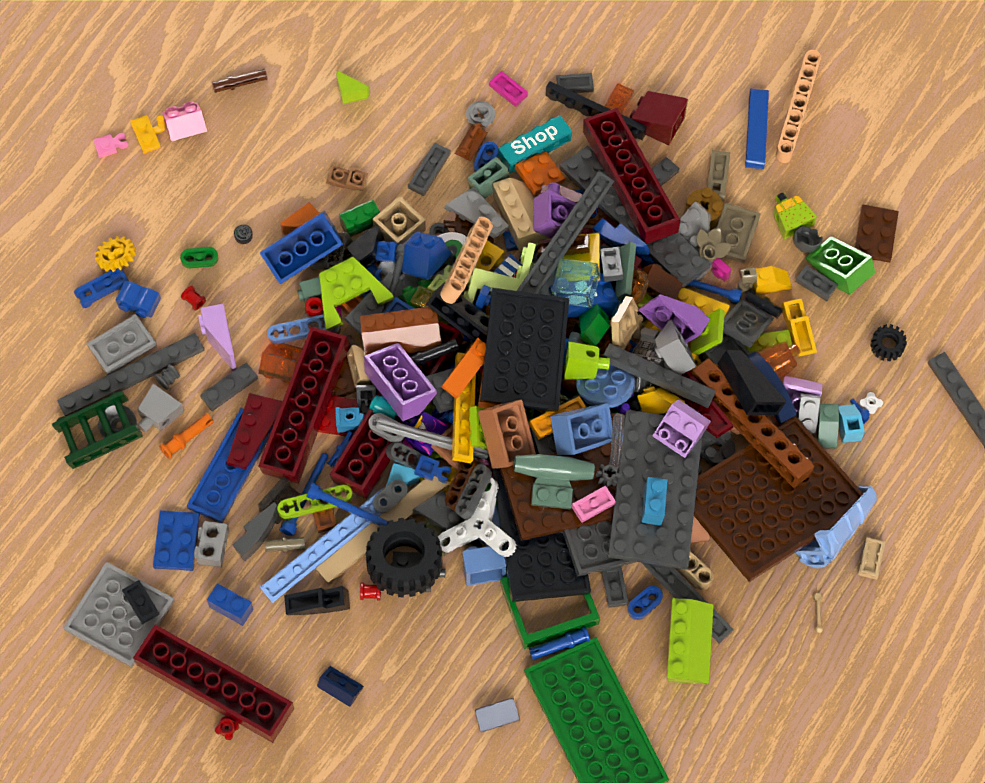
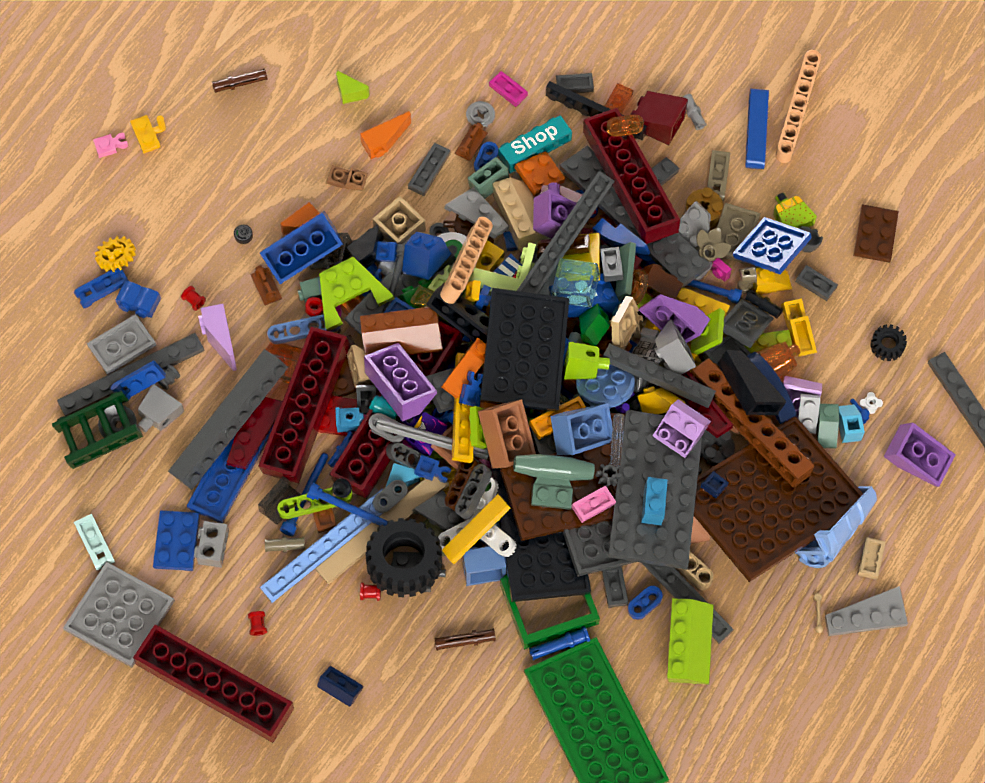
(93, 541): none -> light aqua plate
(139, 379): none -> blue plate
(140, 602): black plate -> none
(179, 440): orange pin -> none
(184, 120): bright pink slope -> none
(199, 256): green plate -> none
(226, 722): red plate -> none
(228, 419): none -> dark grey brick
(229, 386): dark grey plate -> none
(230, 604): blue brick -> none
(256, 532): dark grey slope -> none
(257, 623): none -> red bush
(265, 285): none -> dark orange hinge
(317, 601): black slope -> none
(342, 488): none -> black plate
(359, 218): green brick -> none
(383, 136): none -> orange slope
(424, 356): black pin -> none
(465, 639): none -> reddish brown pin
(471, 392): none -> blue plate
(472, 291): none -> yellow tile
(476, 528): none -> yellow tile
(497, 715): slope -> none
(625, 125): none -> clear orange plate
(694, 113): none -> light grey pin
(714, 484): none -> dark blue tile
(772, 245): none -> plate
(842, 264): bright green slope -> none
(871, 614): none -> light grey wing
(919, 454): none -> medium lavender slope

